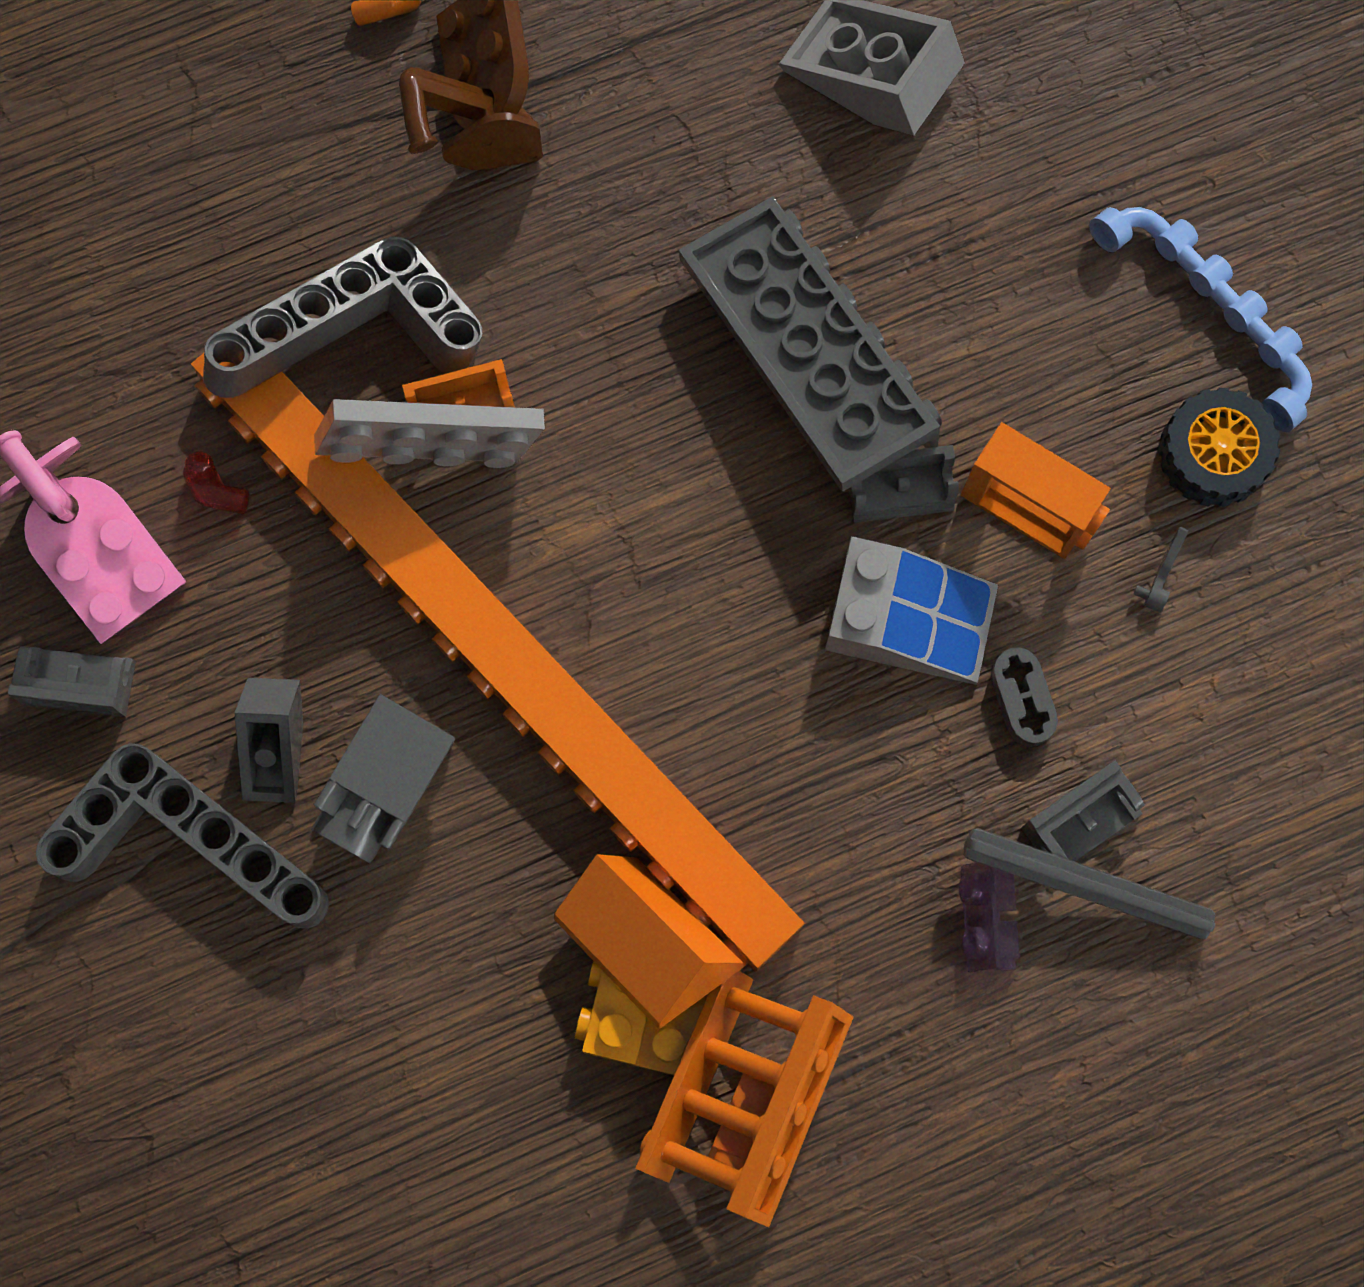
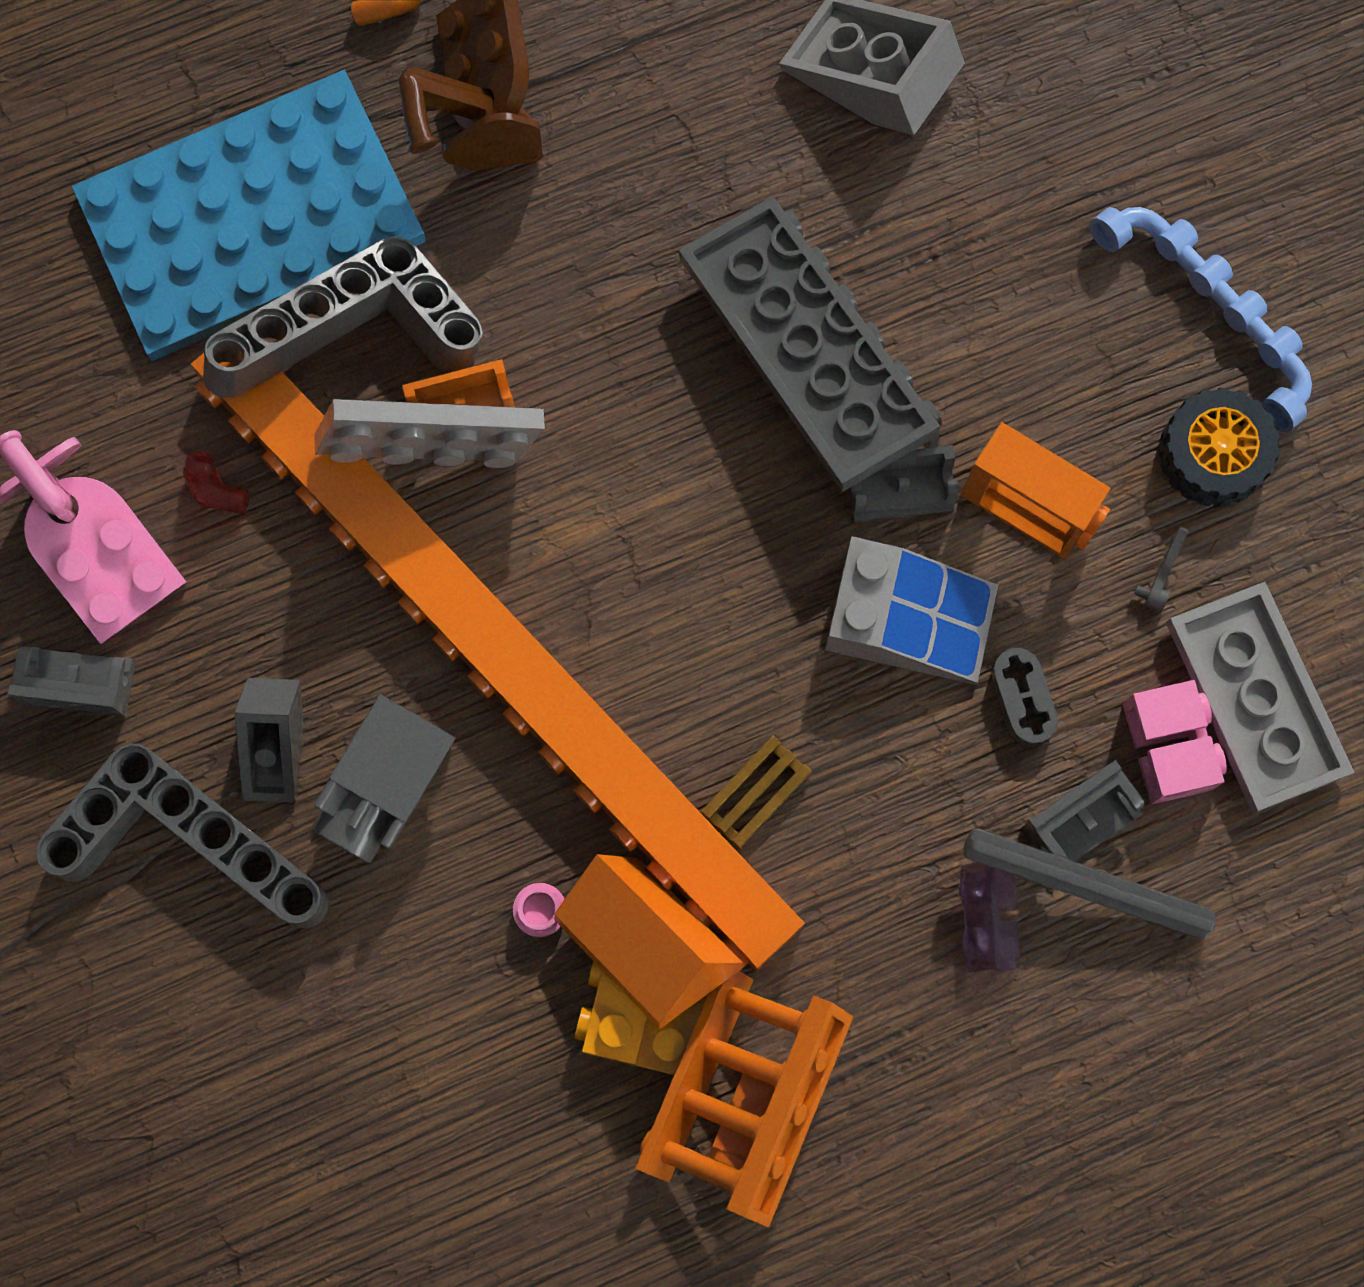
(244, 212): none -> dark azure plate
(536, 908): none -> bright pink plate
(786, 759): none -> pearl gold tile
(1167, 716): none -> bright pink piece
(1259, 697): none -> light grey plate

